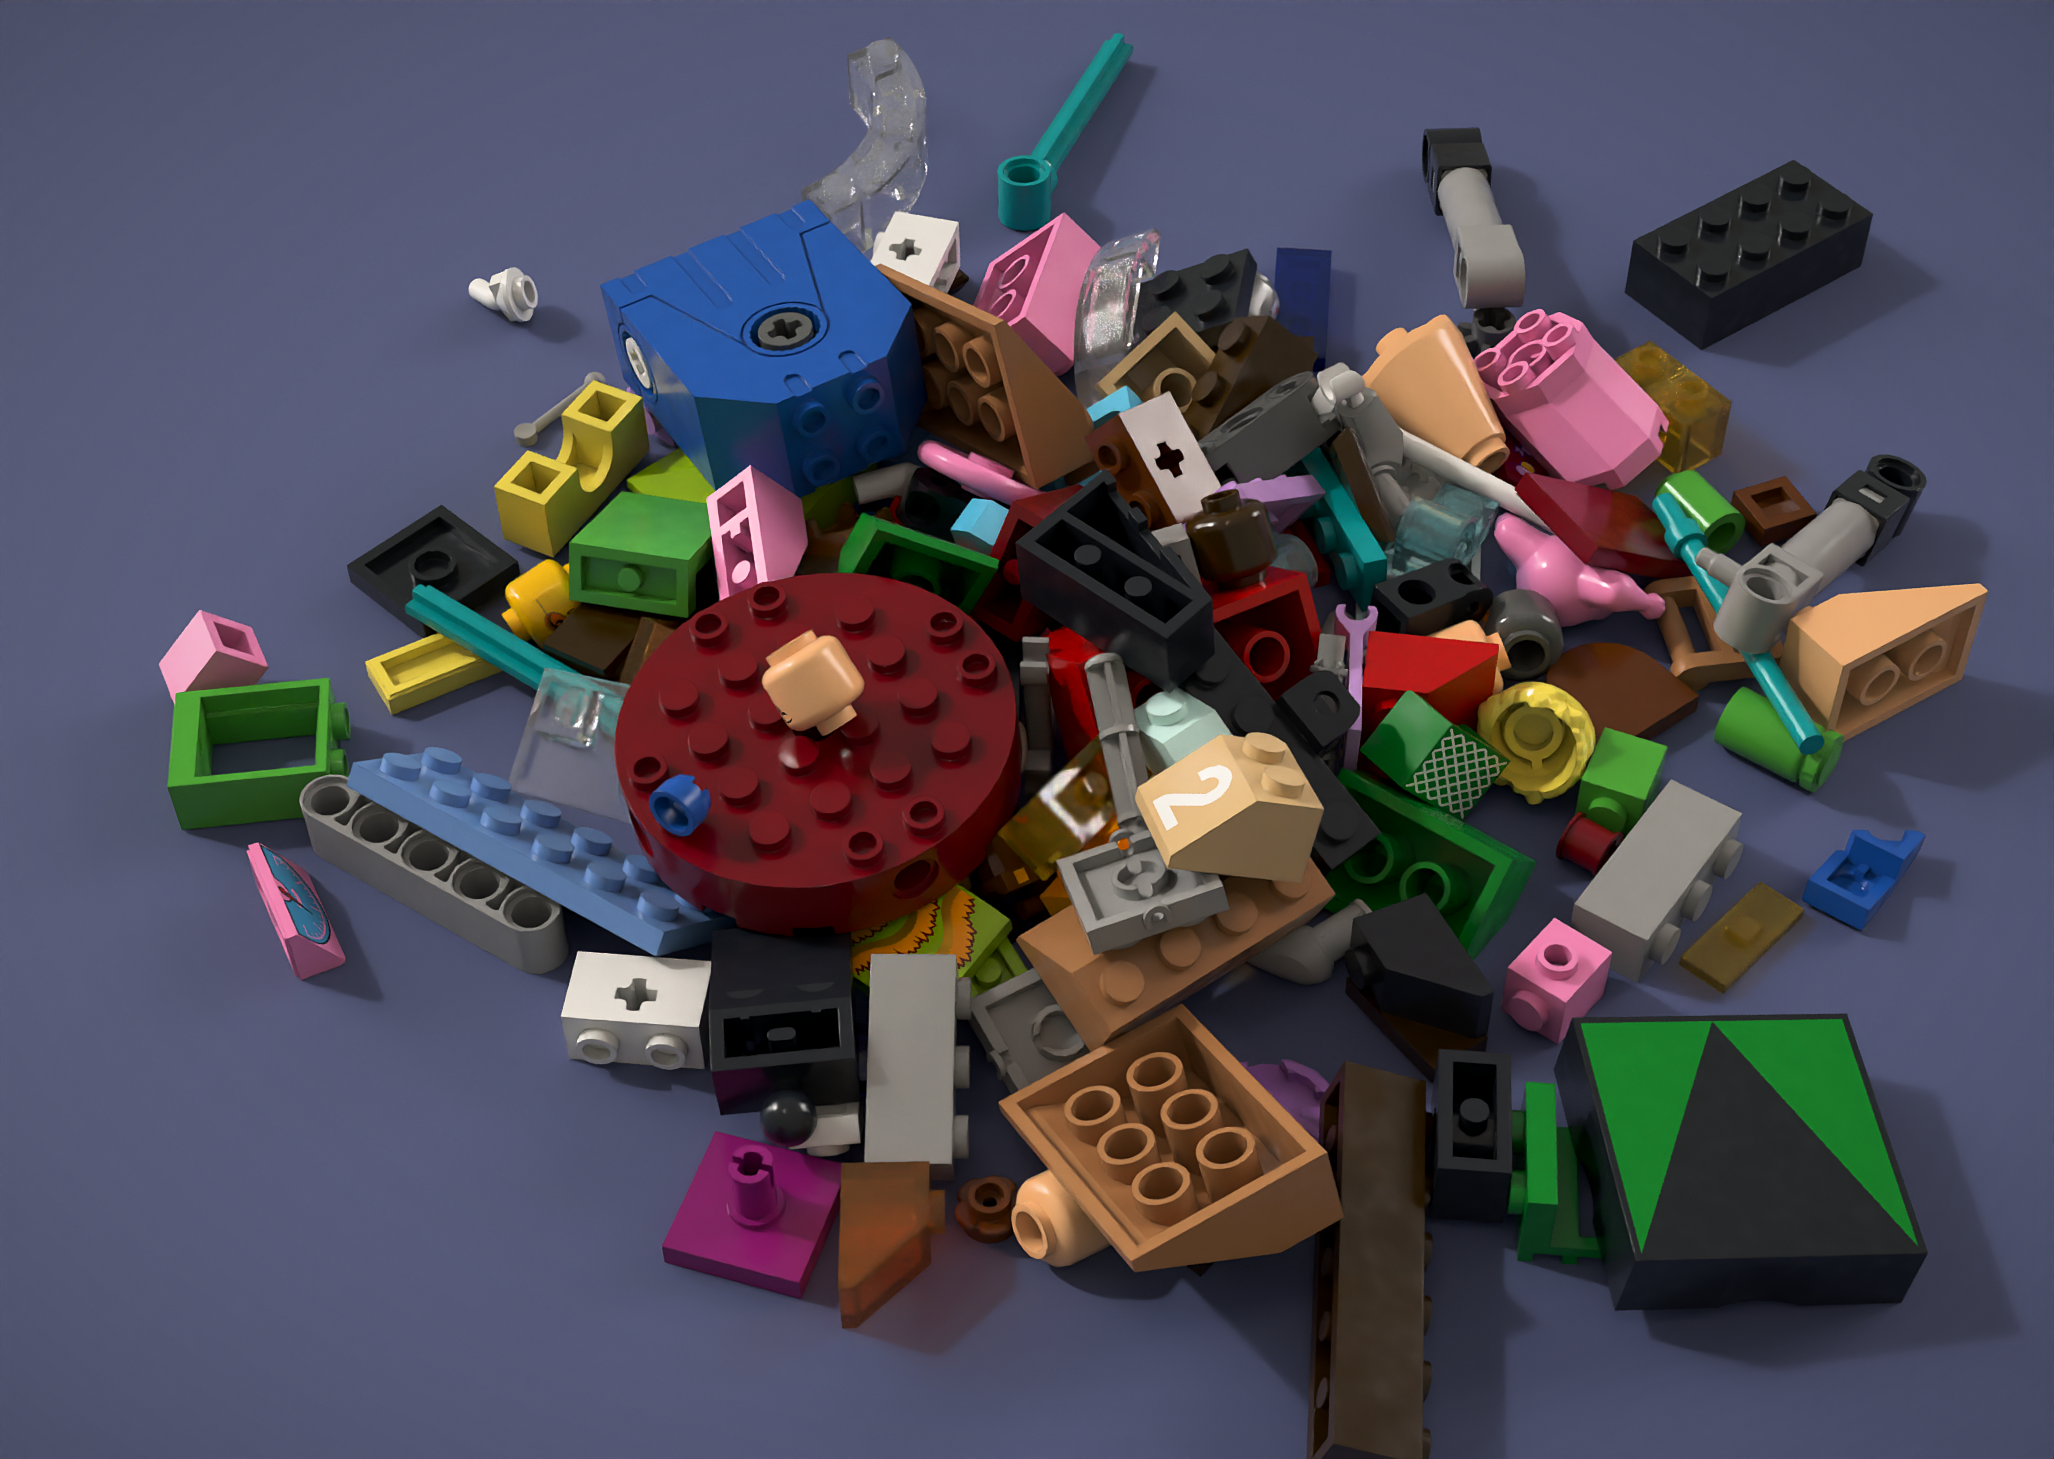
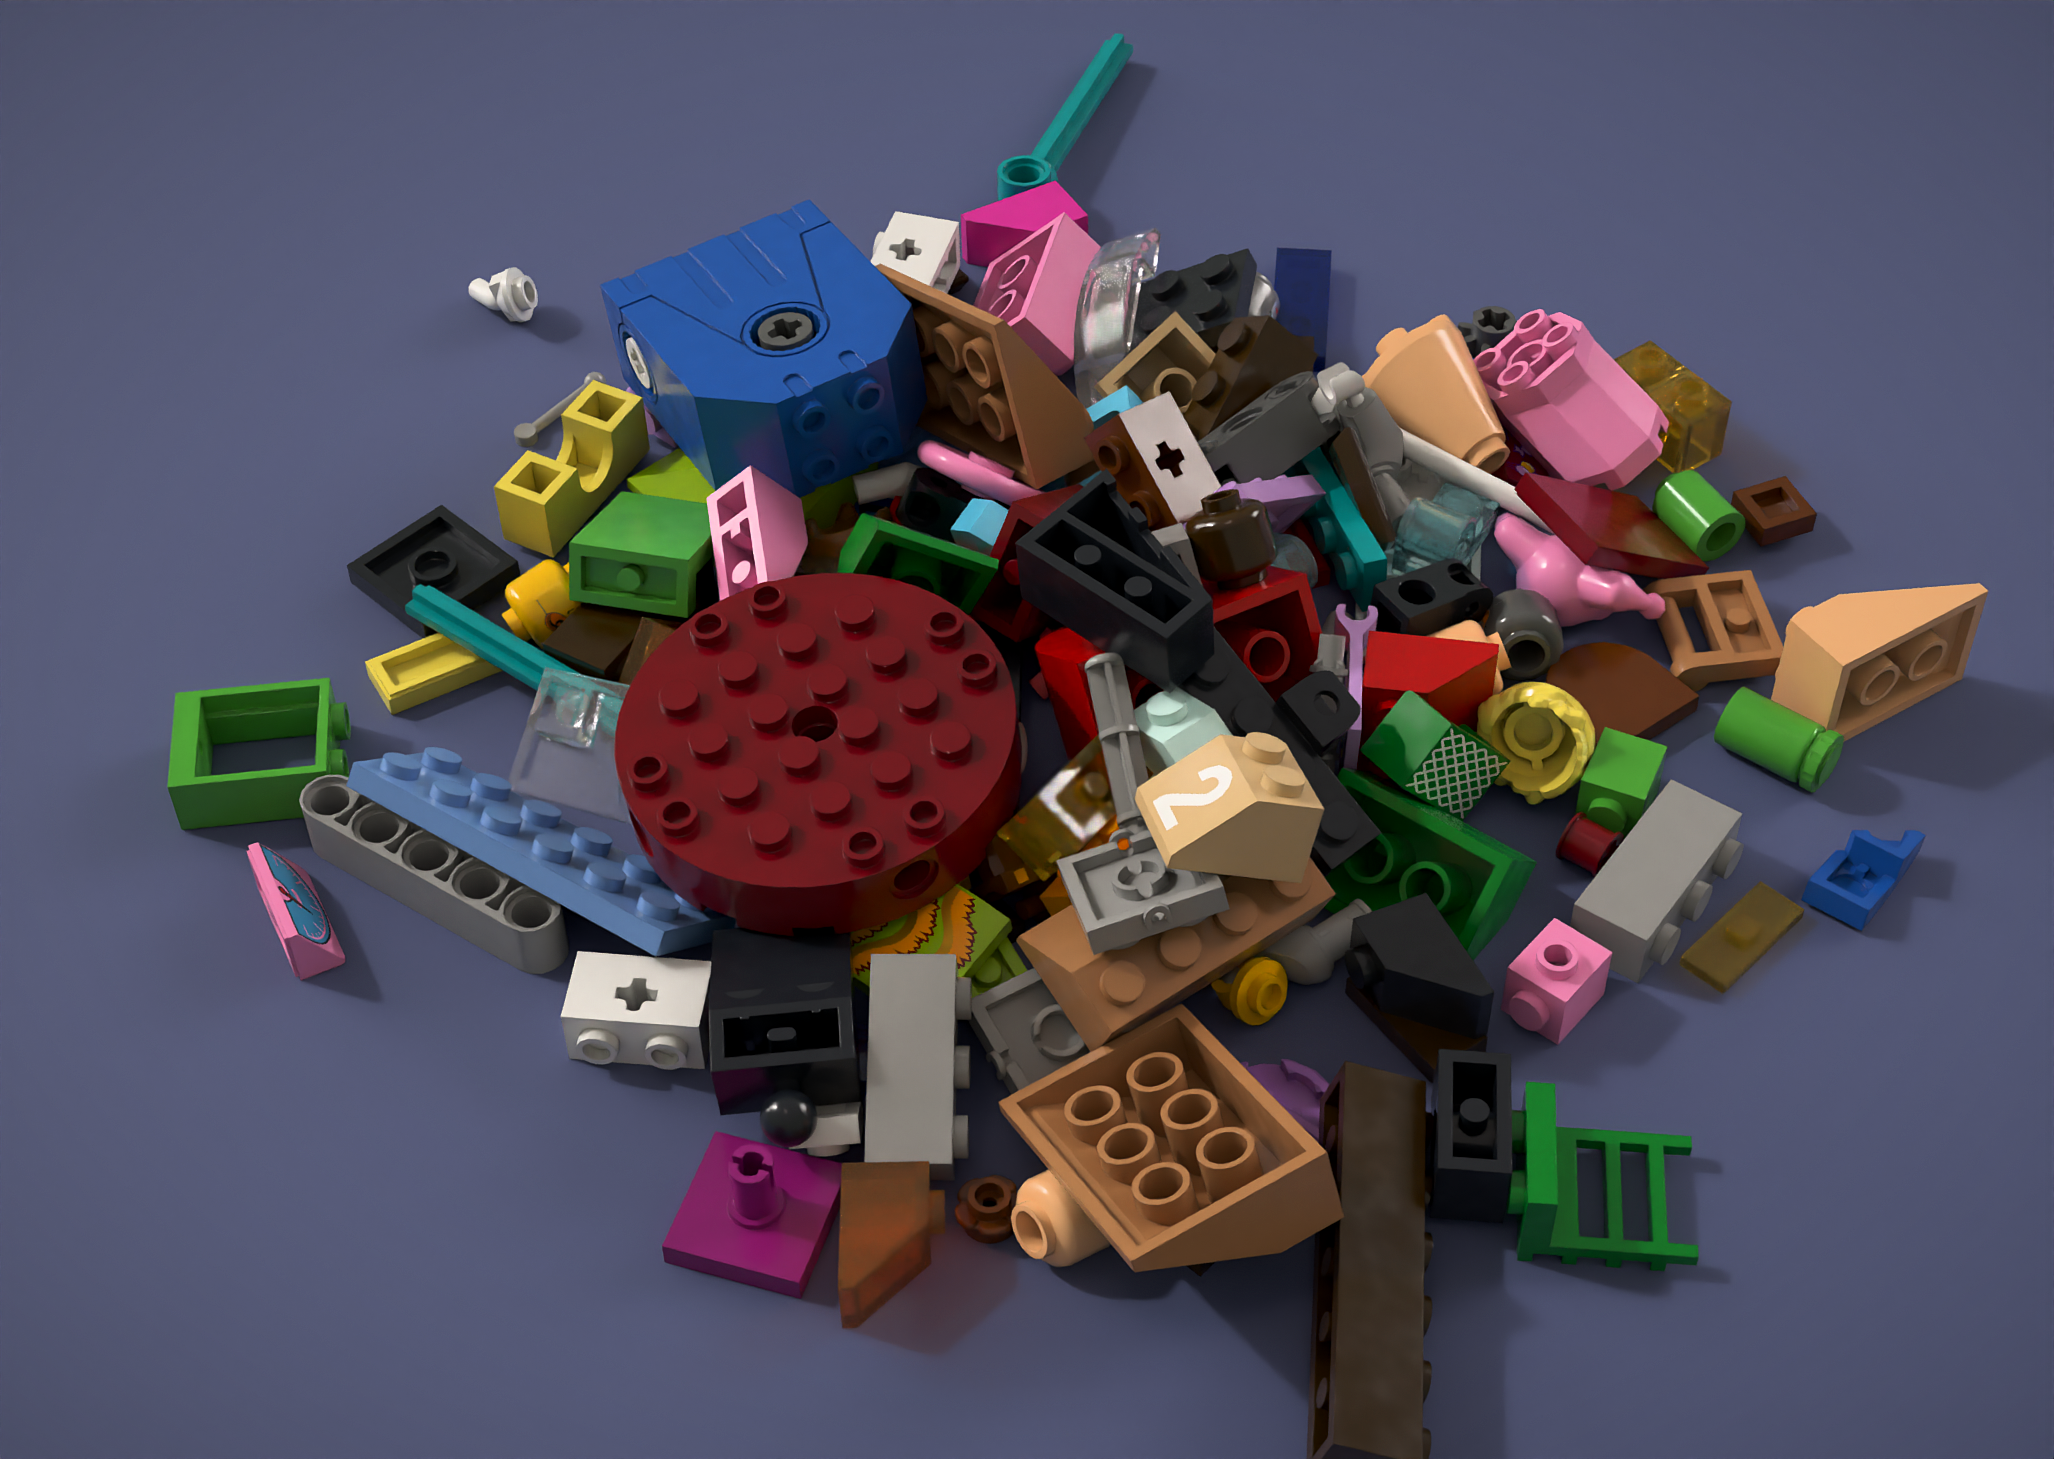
(213, 656): bright pink brick -> none
(680, 804): blue hinge -> none
(813, 683): light nougat head -> none
(893, 156): clear brick -> none
(1005, 223): none -> dark pink slope
(1038, 713): light grey bar -> none
(1256, 990): none -> yellow plate
(1487, 254): light grey piece -> none
(1685, 541): teal bar -> none
(1736, 1161): black tile -> none
(1747, 254): black brick -> none
(1786, 578): light grey piece -> none

